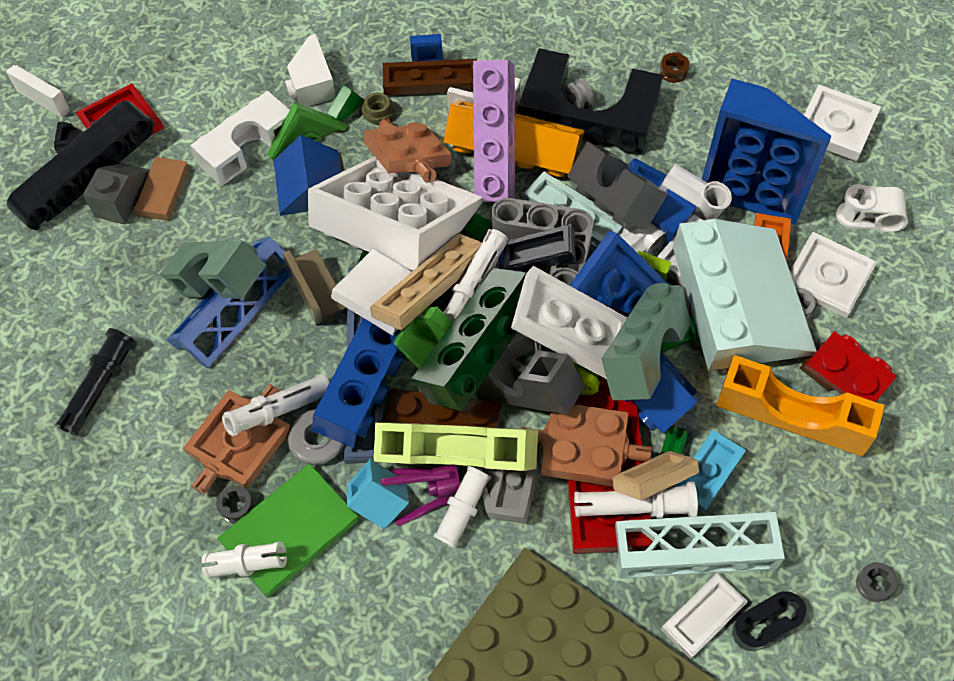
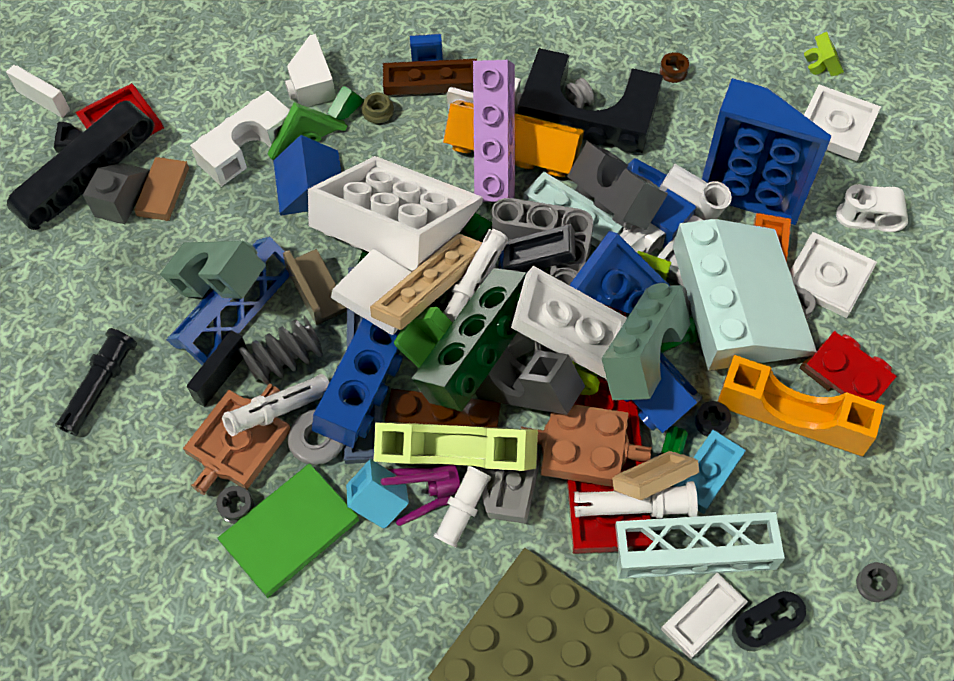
(216, 369): none -> black tile
(244, 560): white pin -> none
(282, 351): none -> dark grey piece
(407, 149): nougat plate -> none
(720, 411): none -> black bush
(825, 55): none -> lime tile

